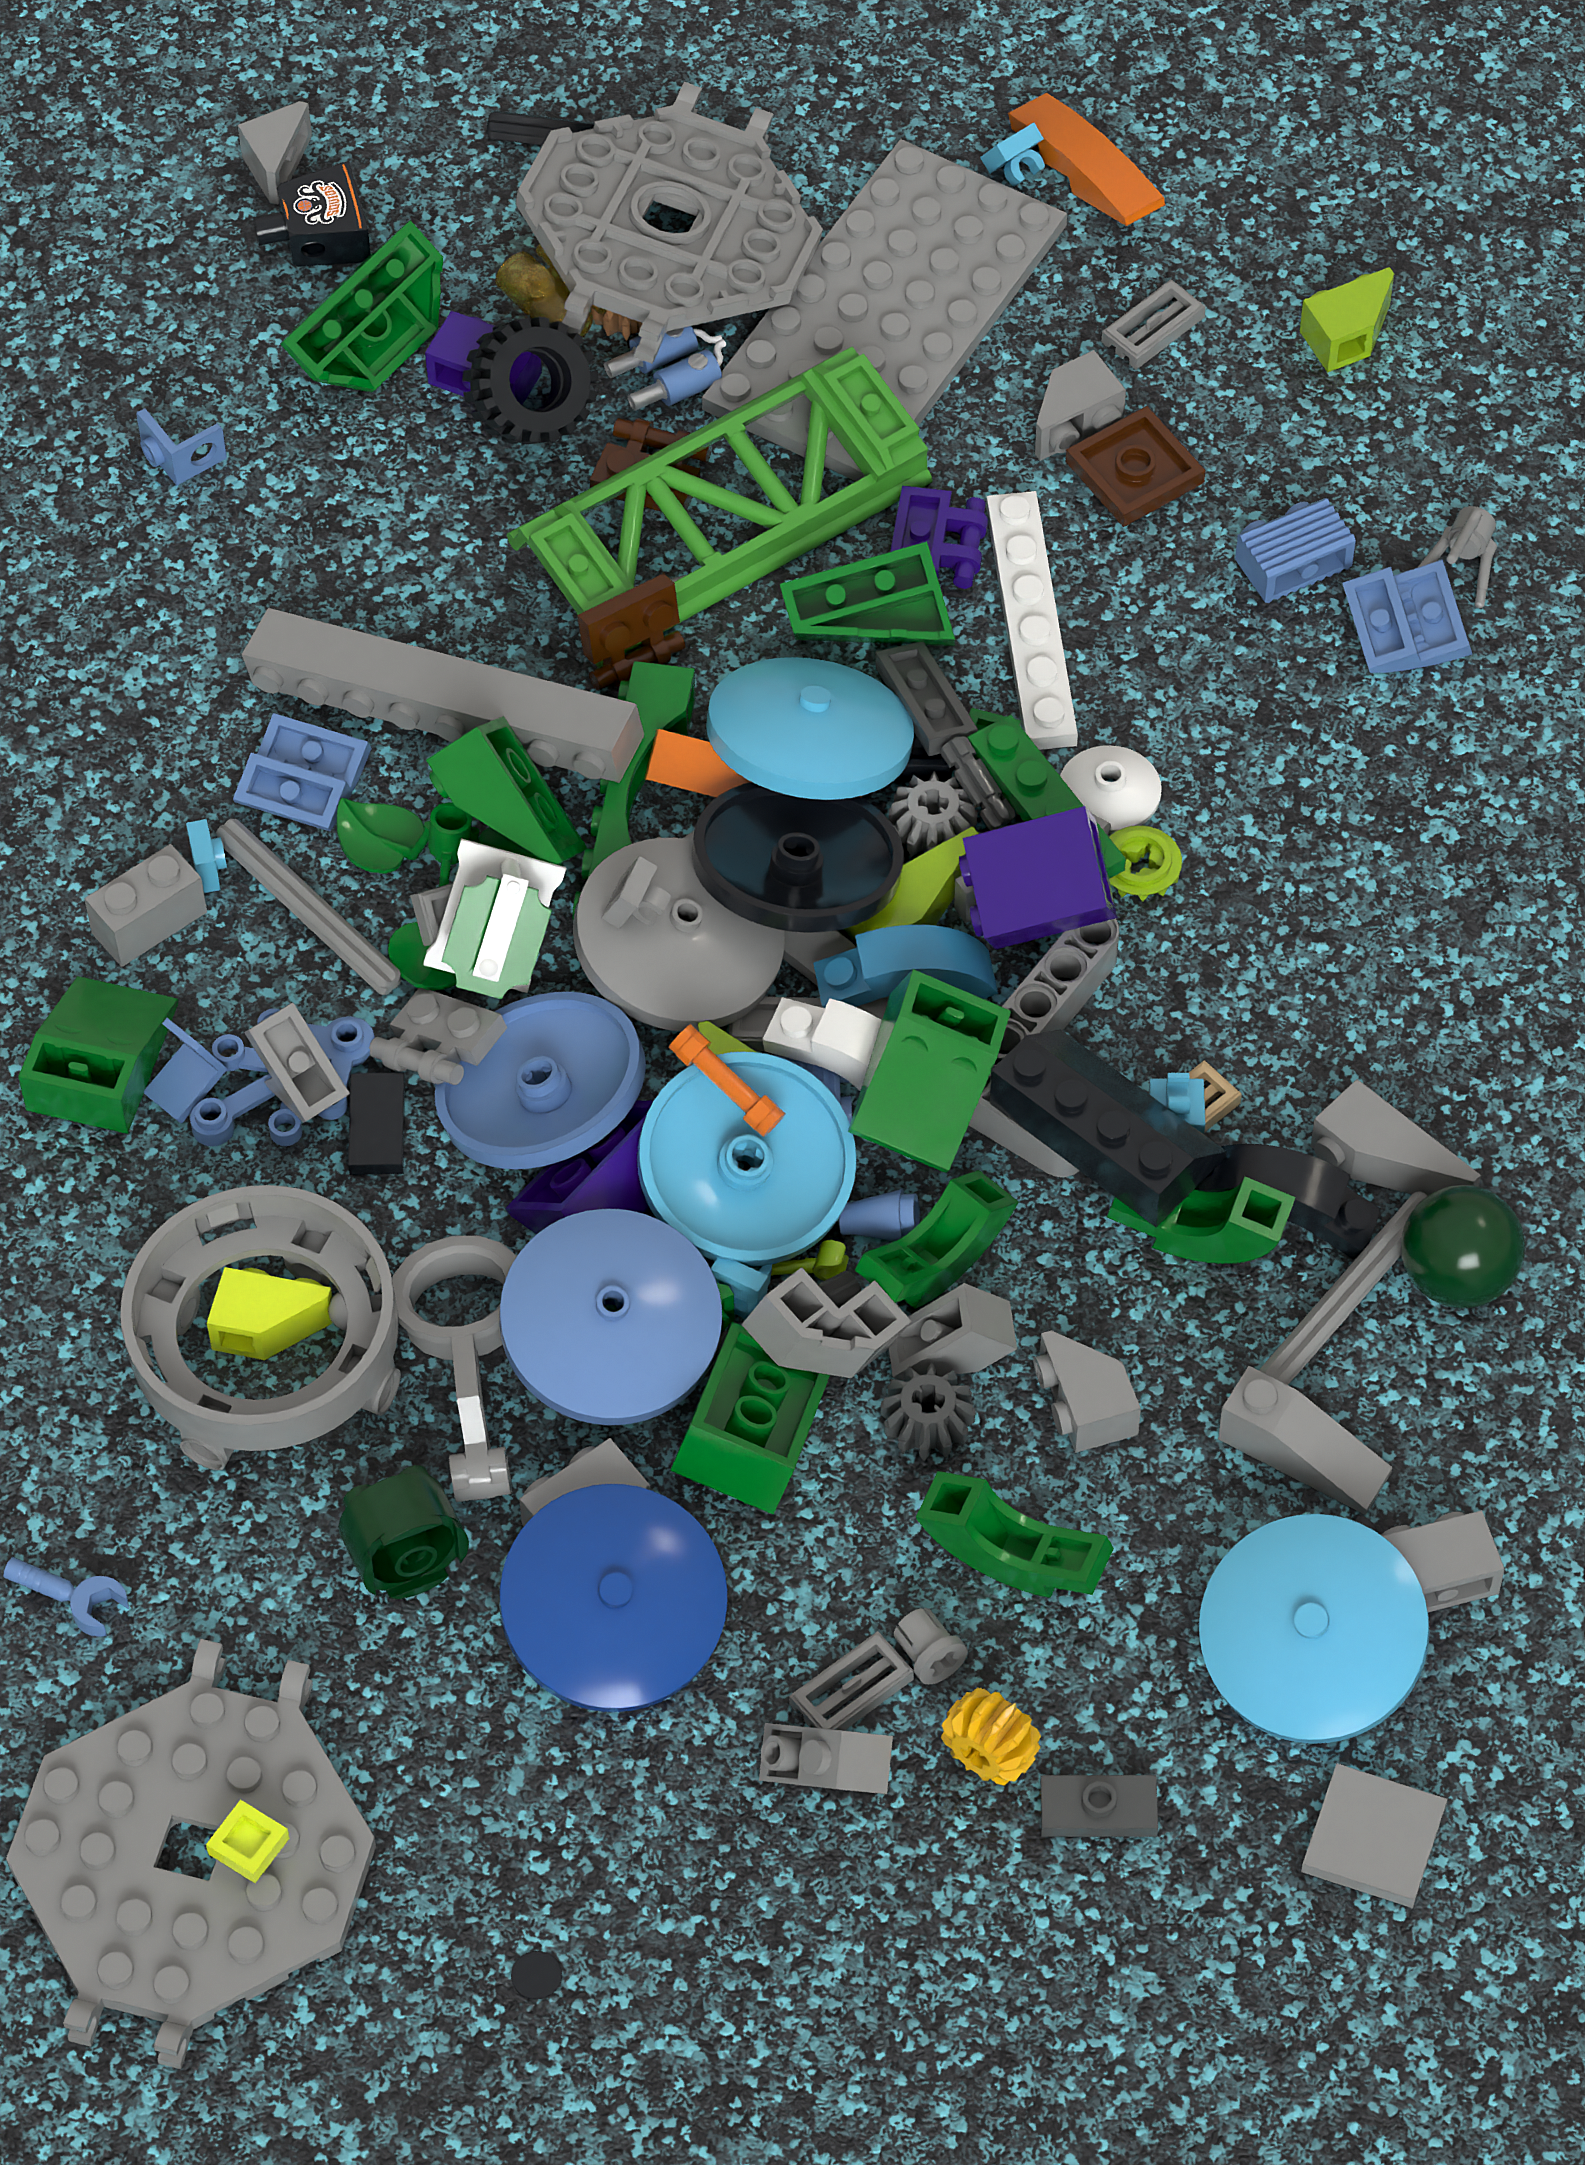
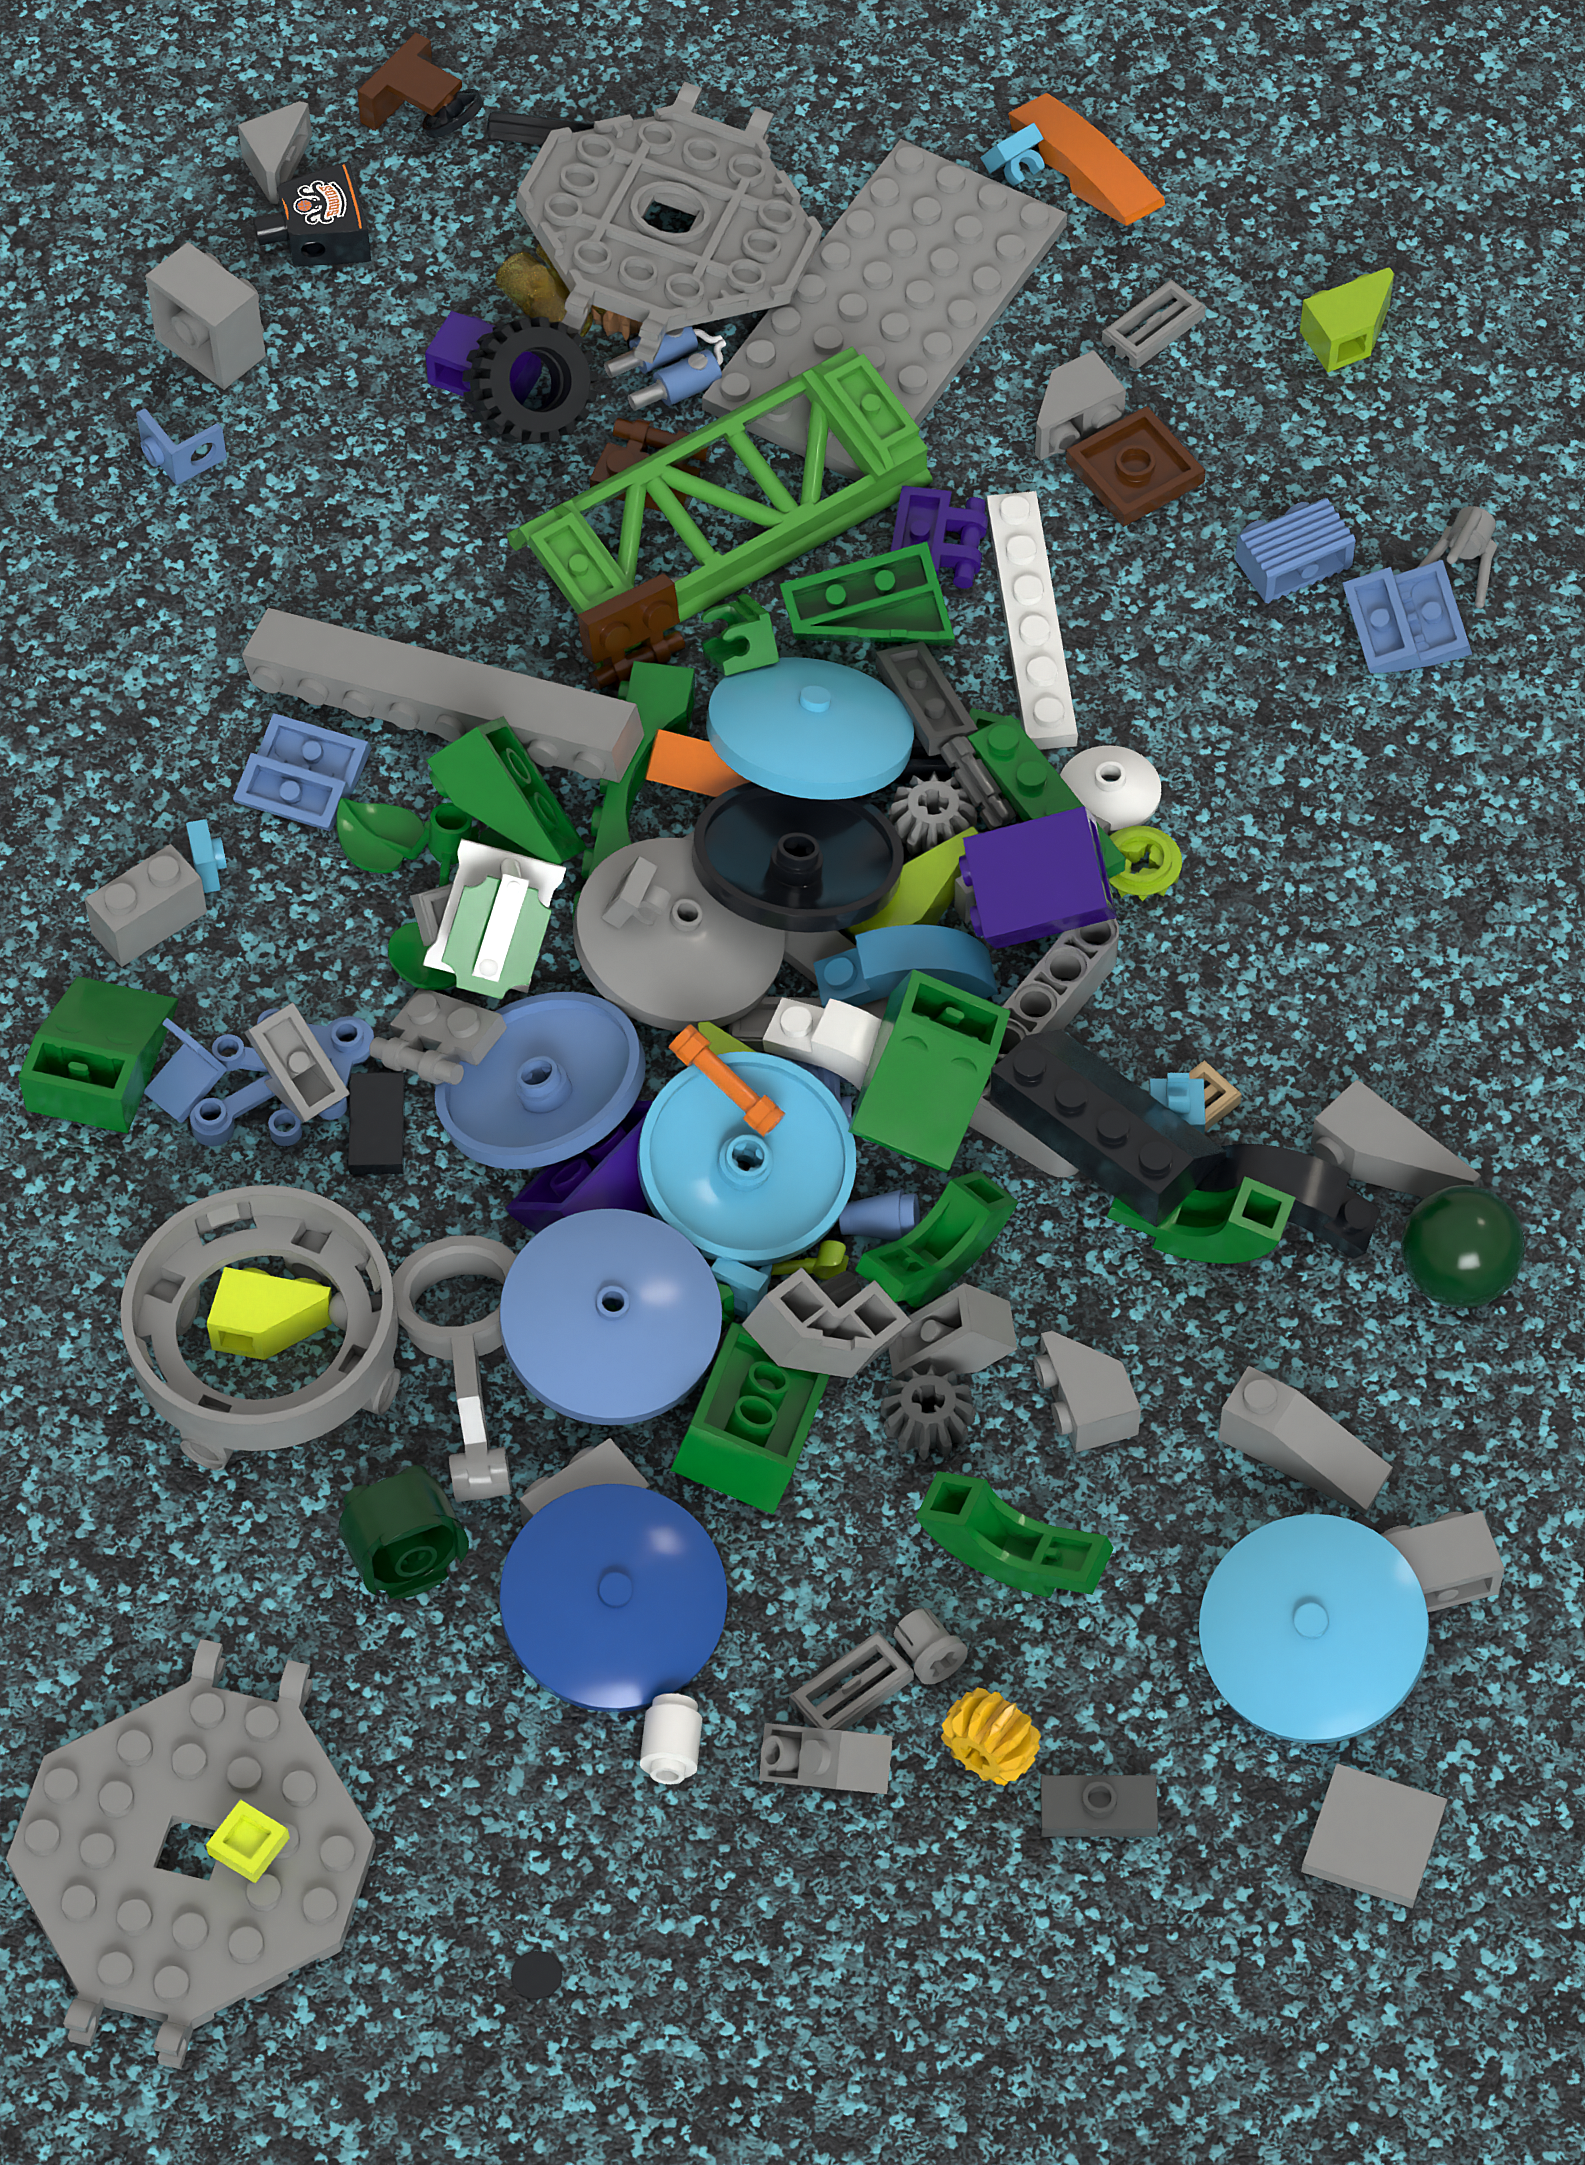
(82, 1598): medium blue piece -> none
(206, 315): none -> light grey brick
(309, 907): light grey axle -> none
(372, 315): green wedge -> none
(414, 79): none -> reddish brown piece
(671, 1738): none -> white brick
(747, 639): none -> green hinge
(1341, 1298): light grey axle -> none

